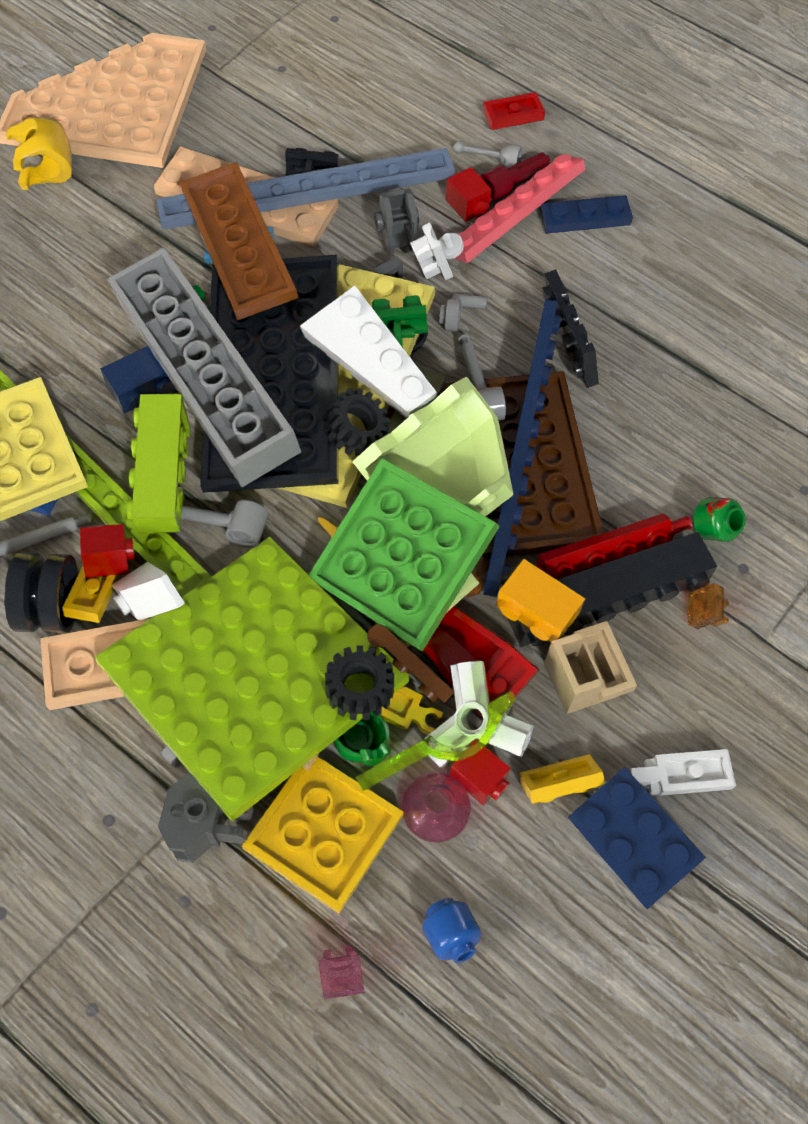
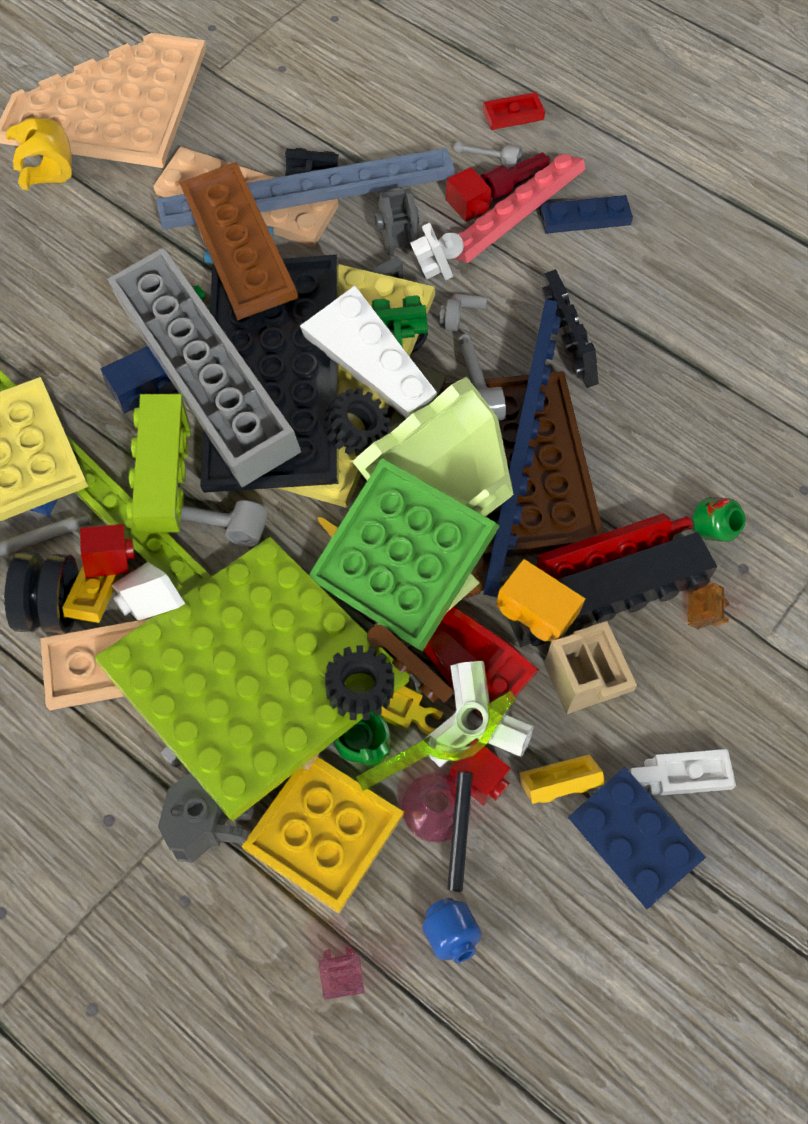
(460, 831): none -> black bar

